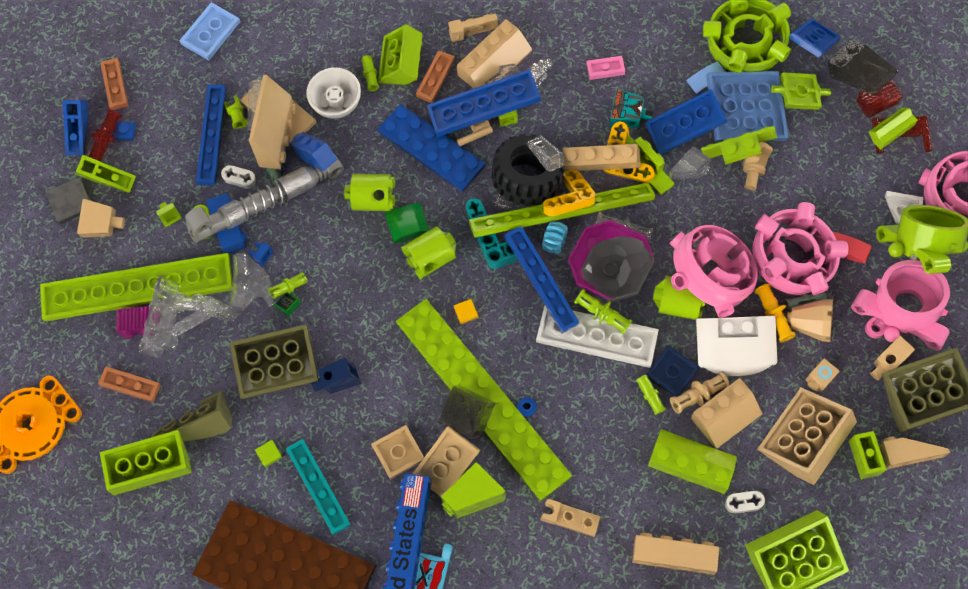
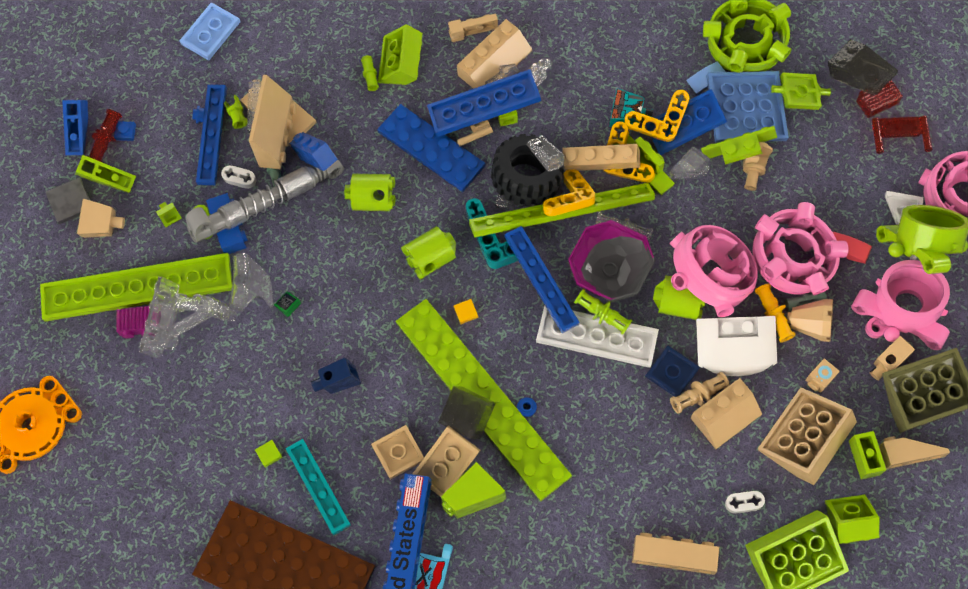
(114, 84): nougat plate -> none
(129, 384): nougat plate -> none
(145, 463): lime slope -> none
(198, 114): none -> blue plate
(205, 422): olive wedge -> none
(263, 253): blue tile -> none
(274, 361): olive slope -> none
(287, 285): lime pin -> none
(334, 93): white piece -> none
(406, 222): green slope -> none
(435, 76): nougat plate -> none
(555, 237): medium azure gear -> none
(571, 518): tan plate -> none
(605, 67): bright pink plate -> none
(651, 394): lime pin -> none
(660, 125): none -> yellow beam
(693, 461): lime slope -> none
(815, 37): blue tile -> none
(853, 519): none -> lime slope
(892, 127): lime piece -> none

